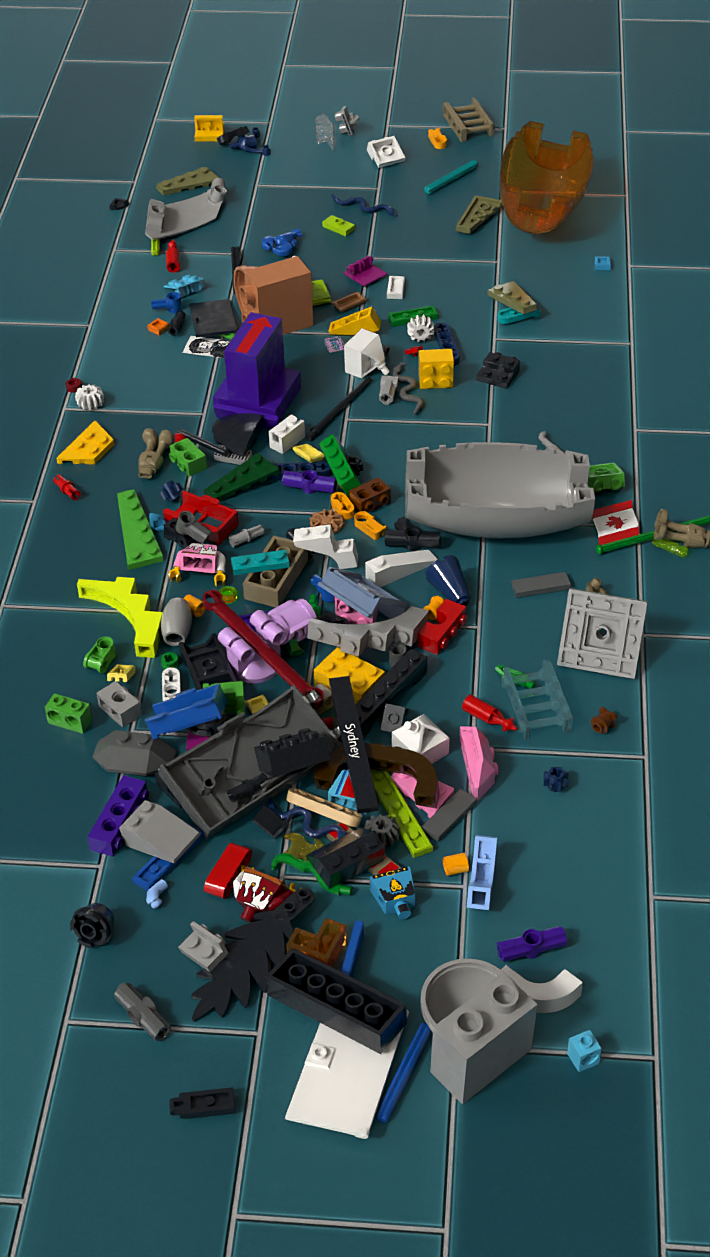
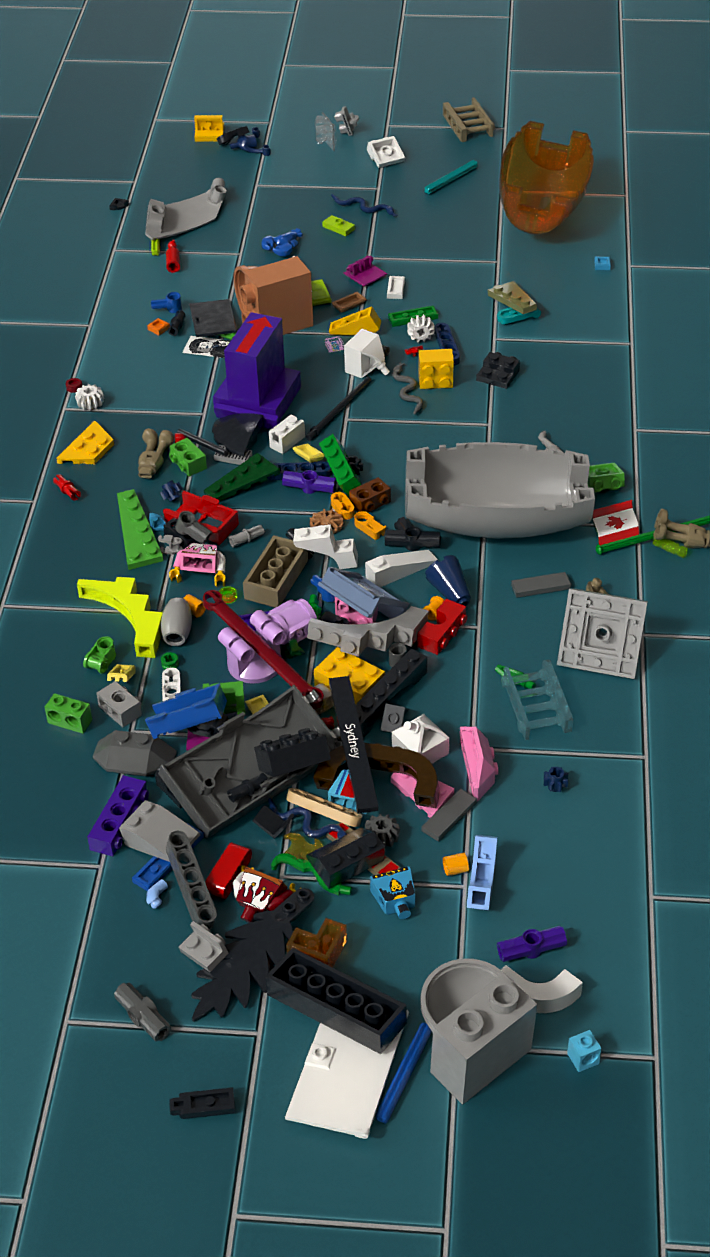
(93, 924): black cone -> none
(169, 539): none -> light grey piece
(186, 284): medium azure hinge -> none
(187, 181): olive wing -> none
(190, 871): none -> dark grey beam
(207, 662): black piece -> none
(235, 258): black axle -> none
(260, 562): teal plate -> none
(353, 949): blue tile -> none
(388, 387): light grey piece -> none
(397, 808): lime tile -> none
(437, 139): light orange piece -> none
(476, 213): olive wing -> none
(487, 713): red wheel -> none
(603, 721): reddish brown brick -> none

